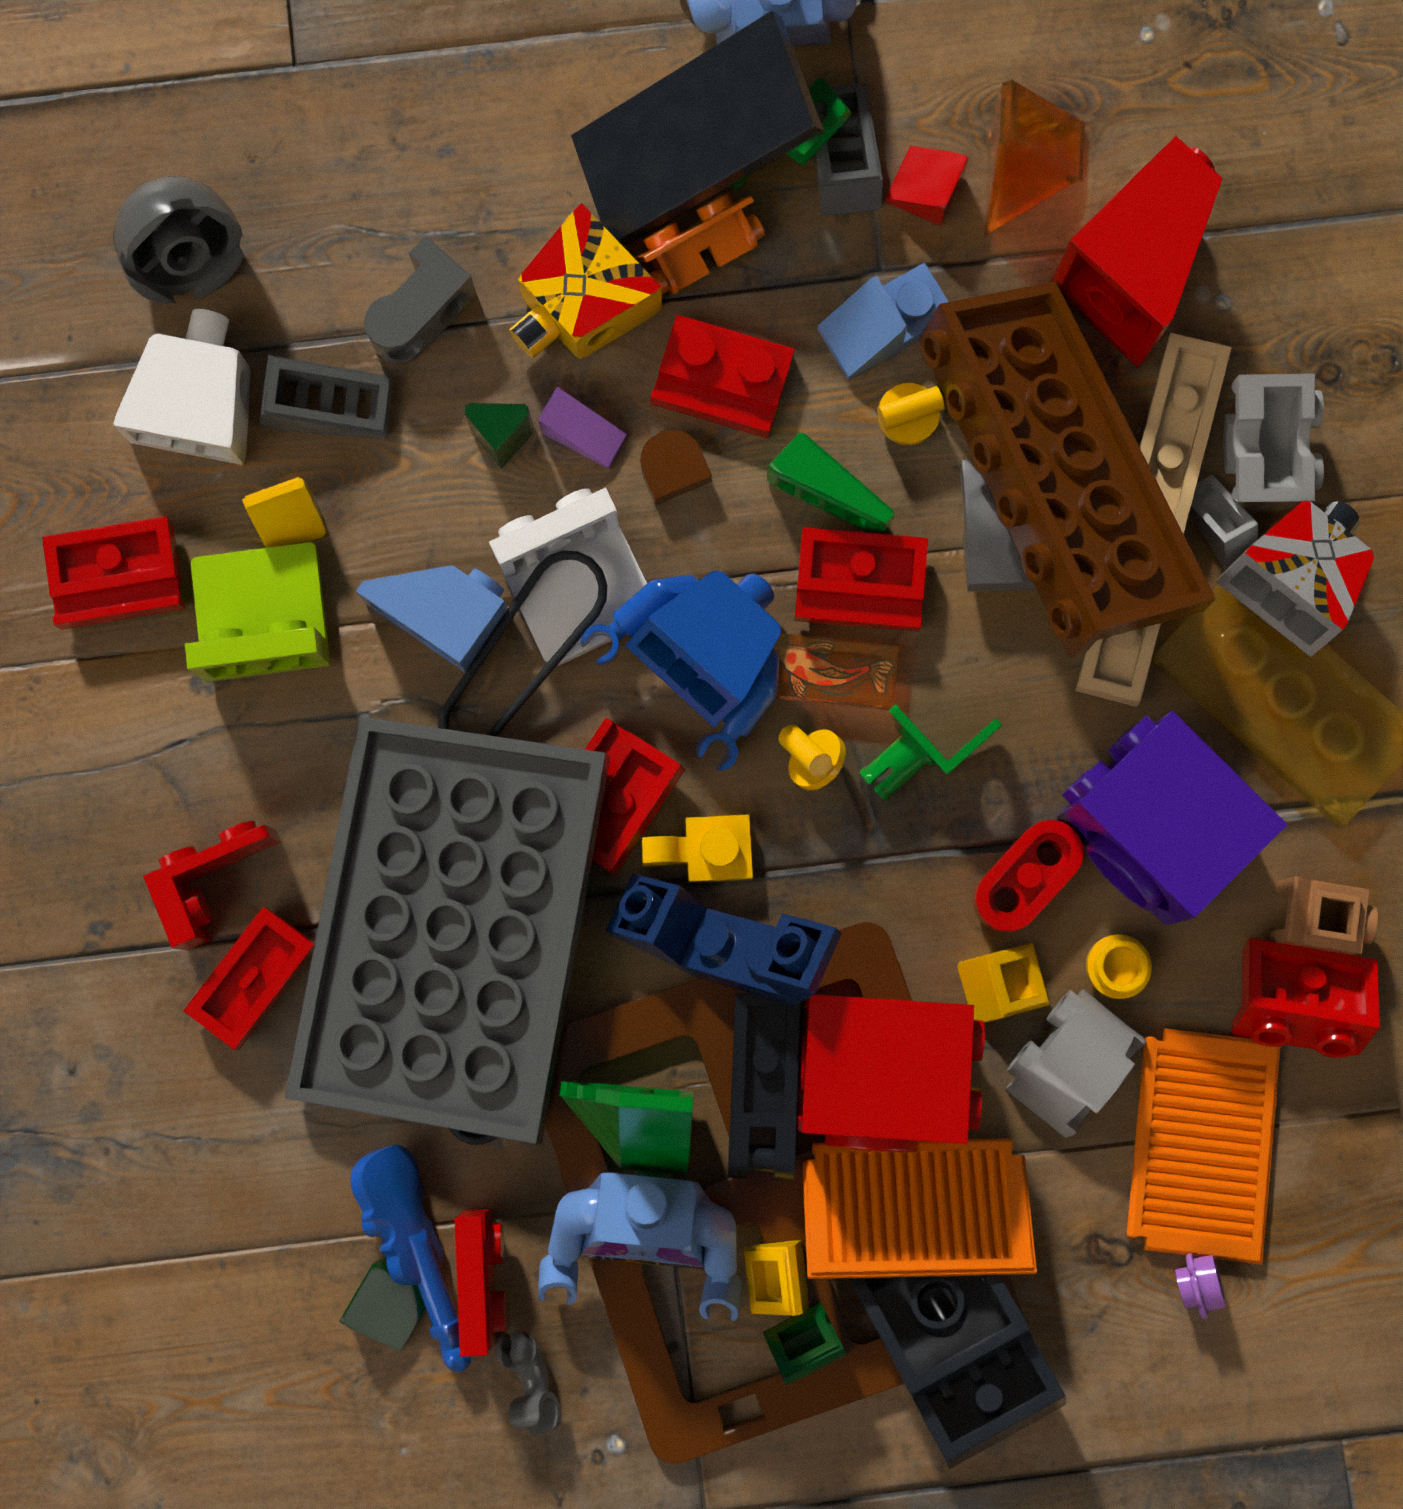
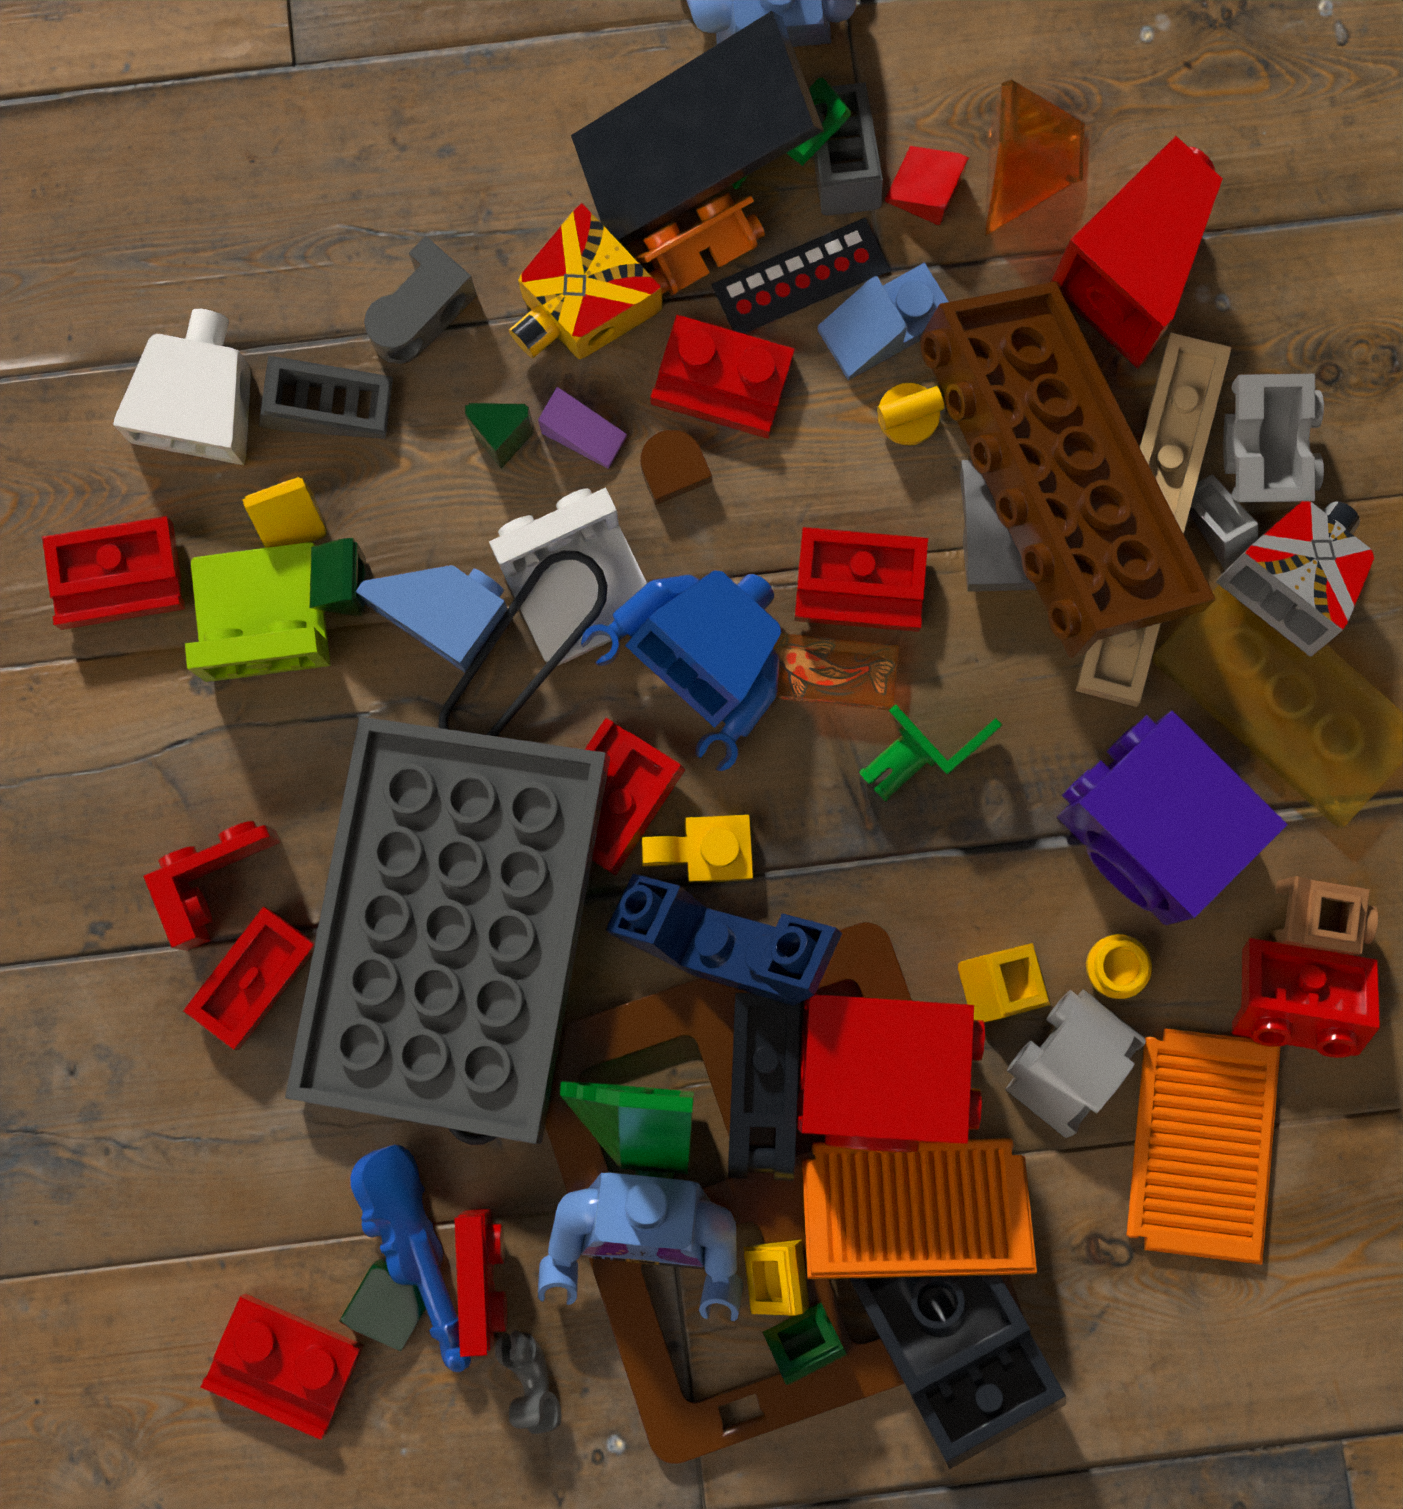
(176, 239): dark grey cylinder -> none
(282, 1366): none -> red plate
(336, 575): none -> dark green slope
(800, 277): none -> black sticker
(814, 757): yellow plate -> none
(821, 481): green slope -> none
(1027, 877): red plate -> none
(1201, 1285): medium lavender plate -> none

